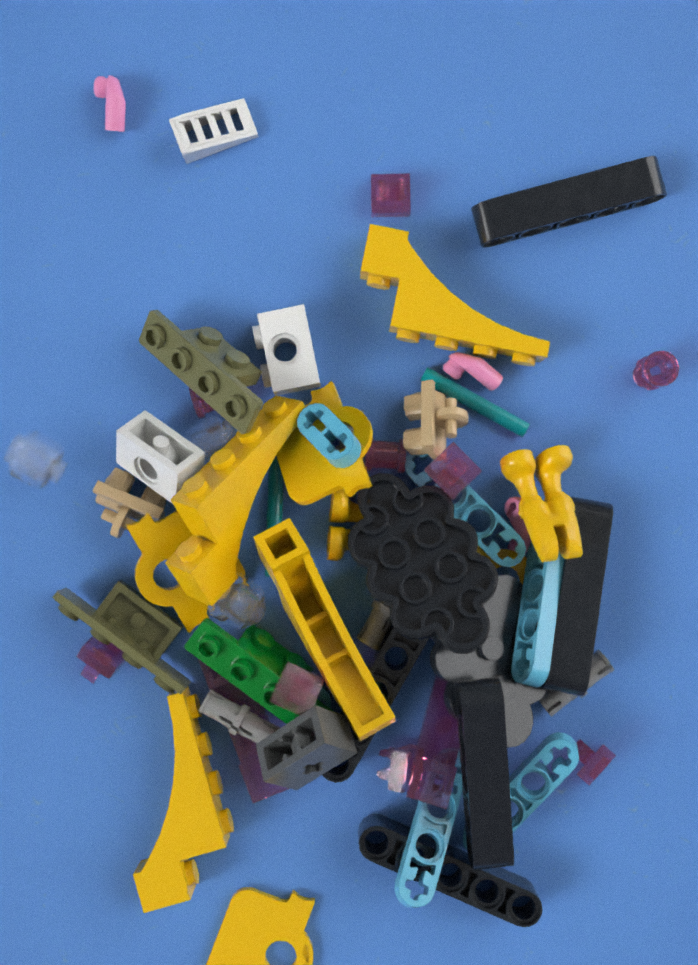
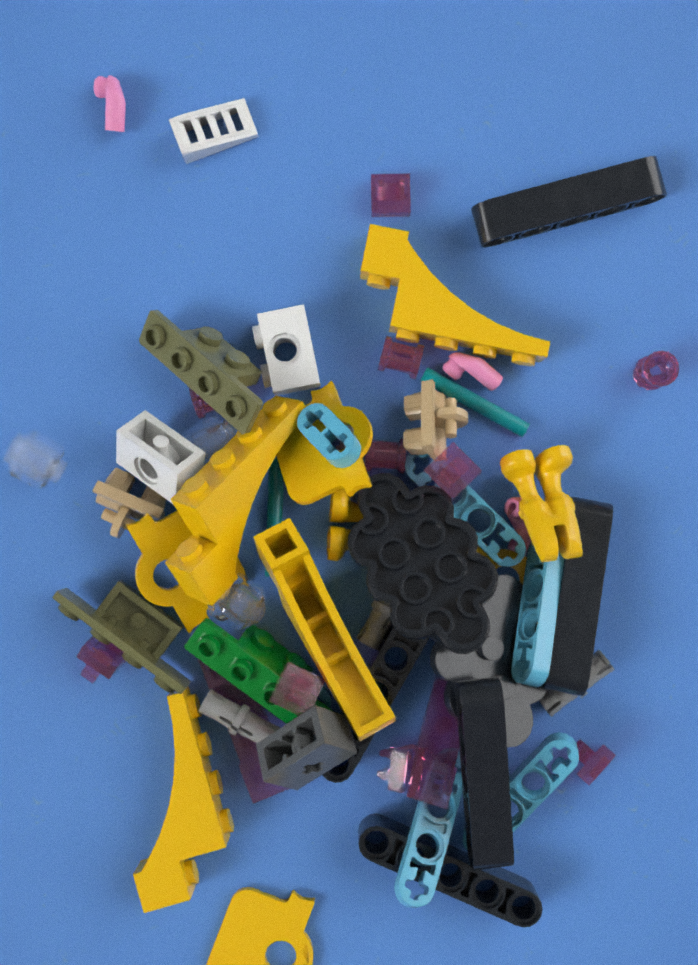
(401, 357): none -> clear pink bush

